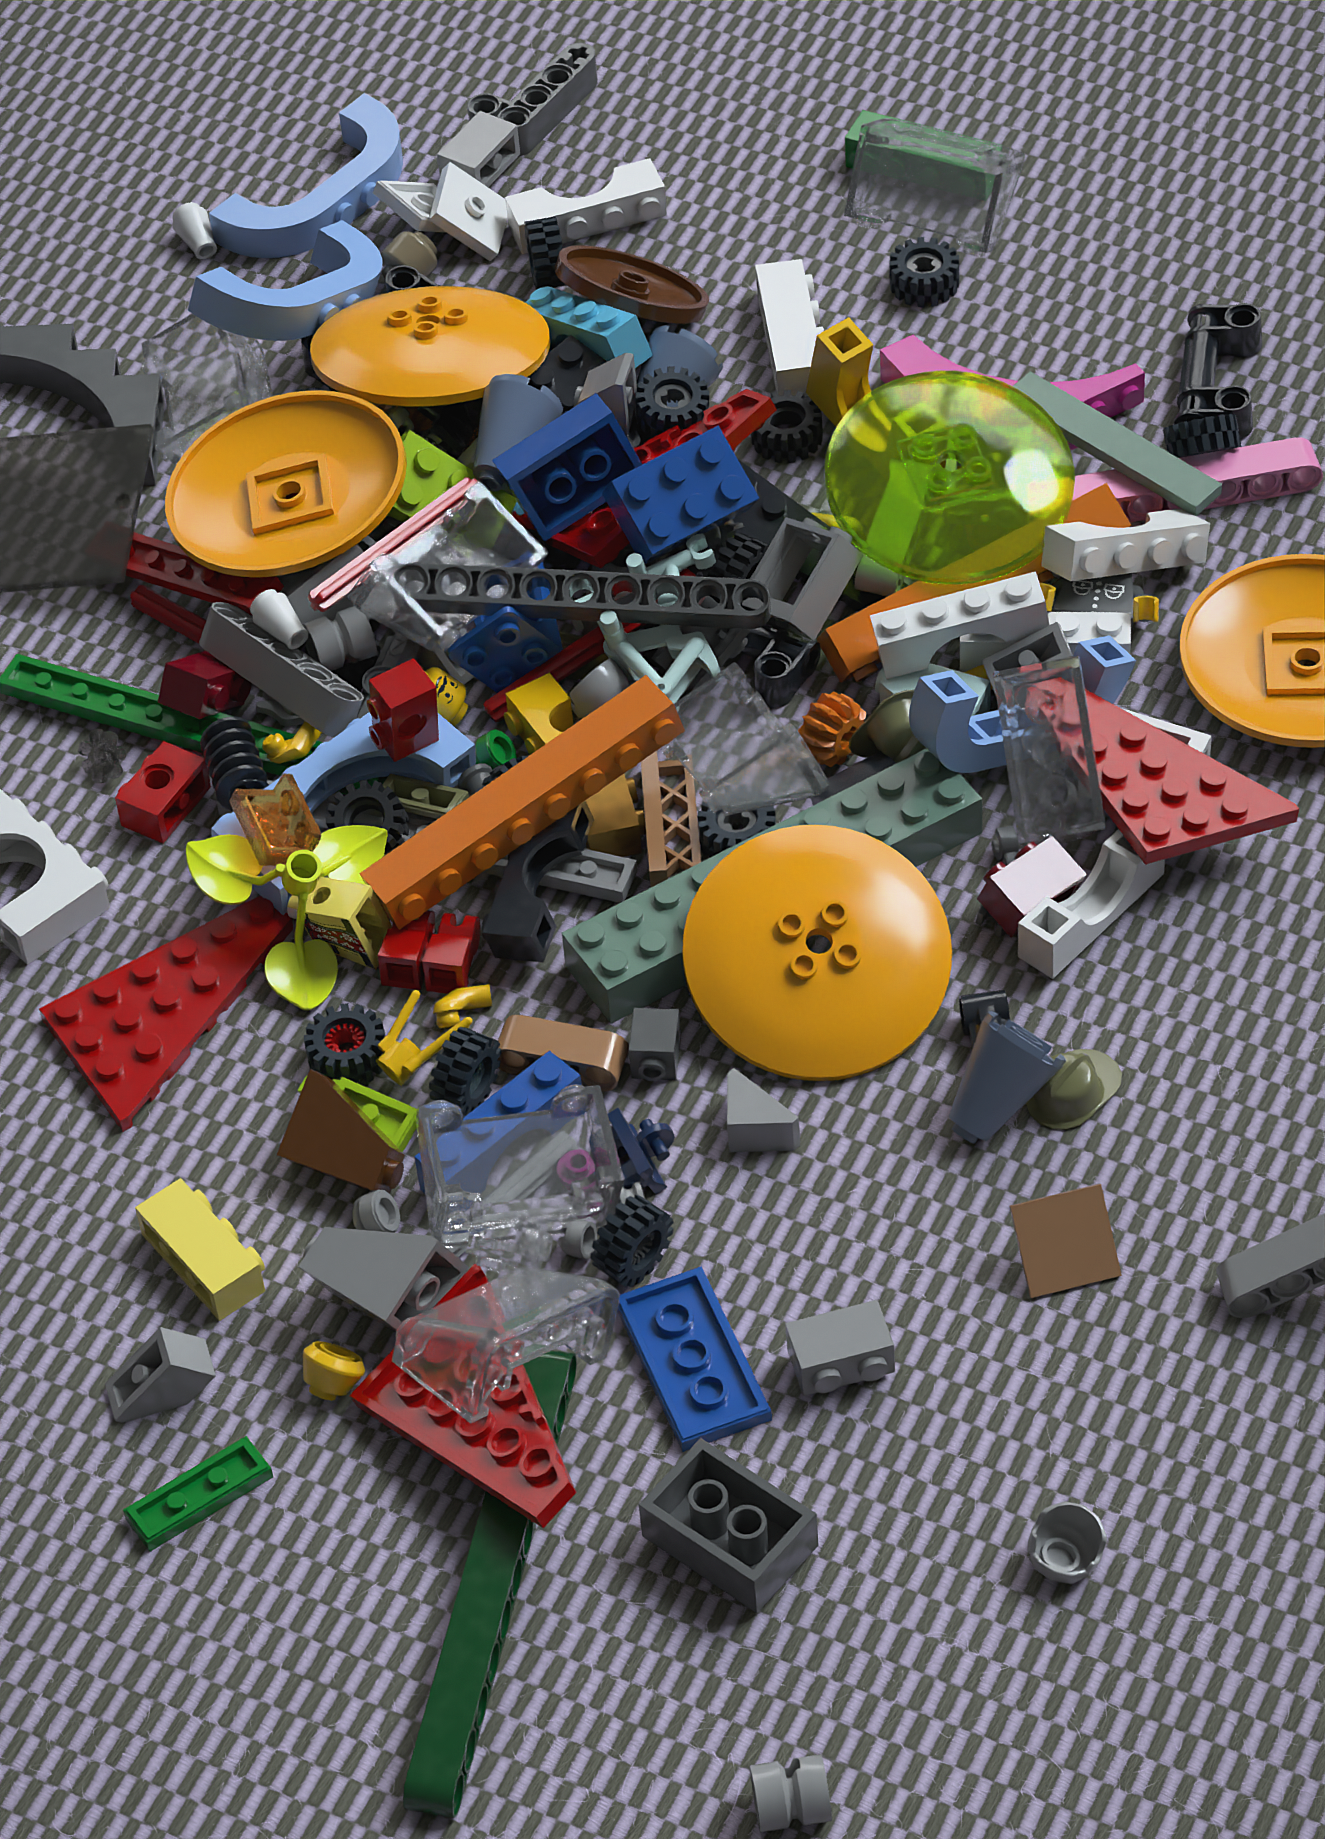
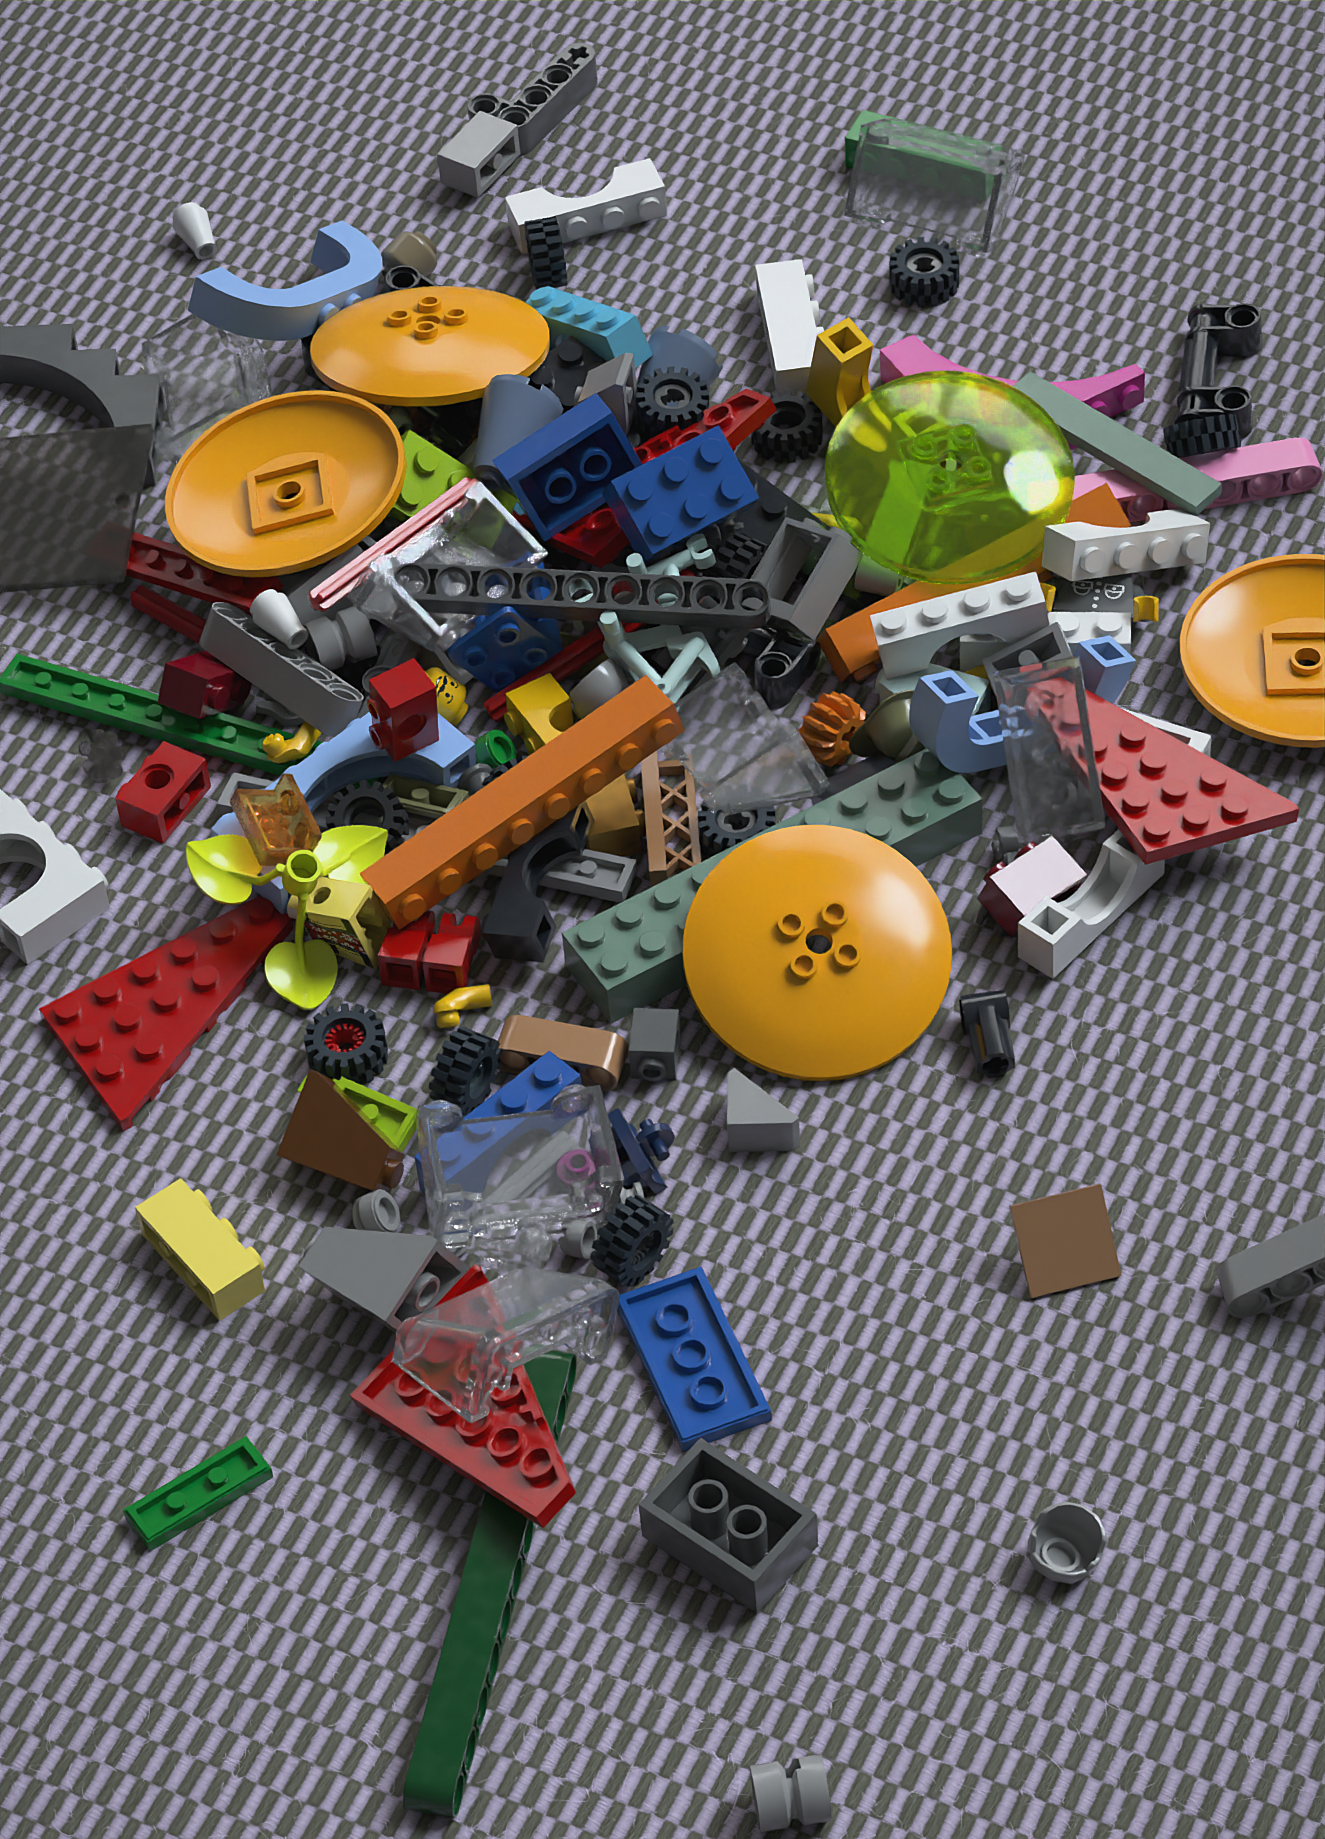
(160, 1375): light grey slope -> none
(232, 758): black piece -> none
(331, 1369): yellow cone -> none
(344, 196): light blue arch -> none
(404, 1058): yellow plant -> none
(410, 201): white plate -> none
(469, 211): white plate -> none
(631, 284): reddish brown dish -> none
(840, 1348): light grey brick -> none
(1000, 1077): sand blue cone -> none
(1076, 1090): olive piece -> none

